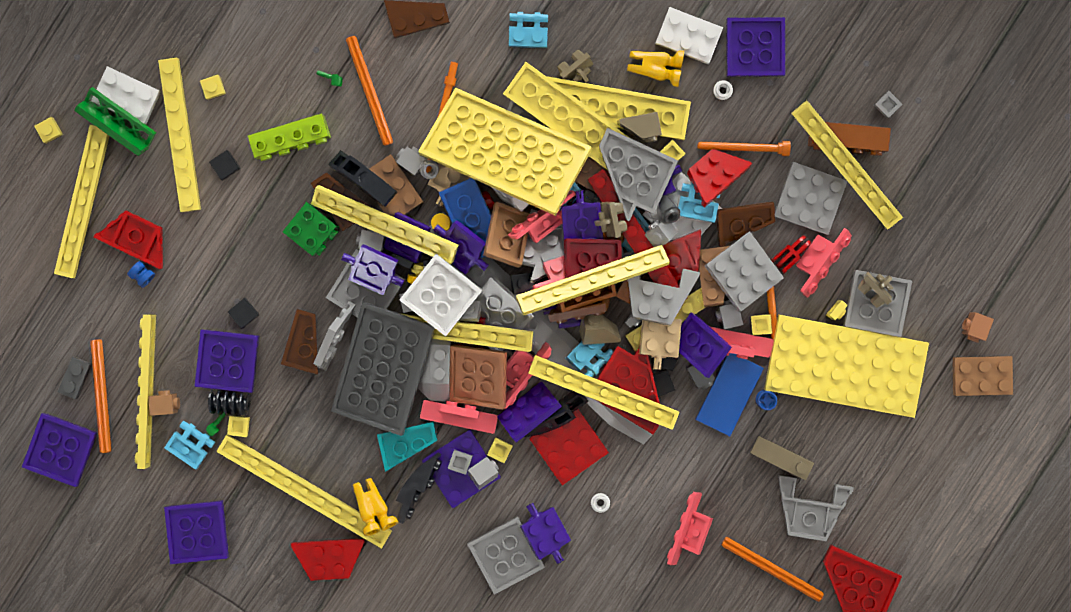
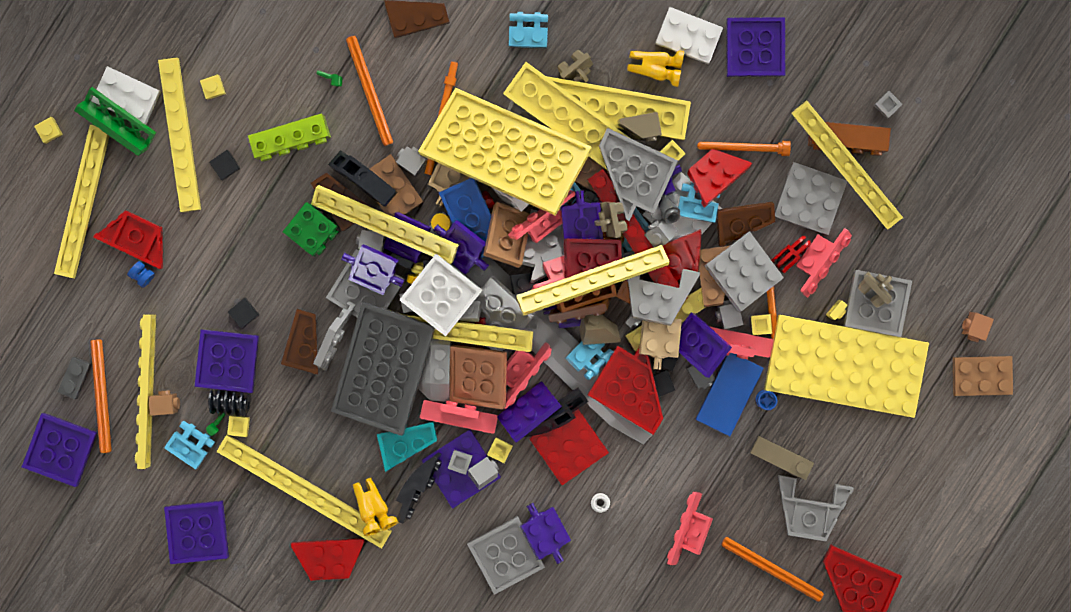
(434, 169): light grey plate -> none
(603, 392): light yellow plate -> none
(729, 90): white plate -> none

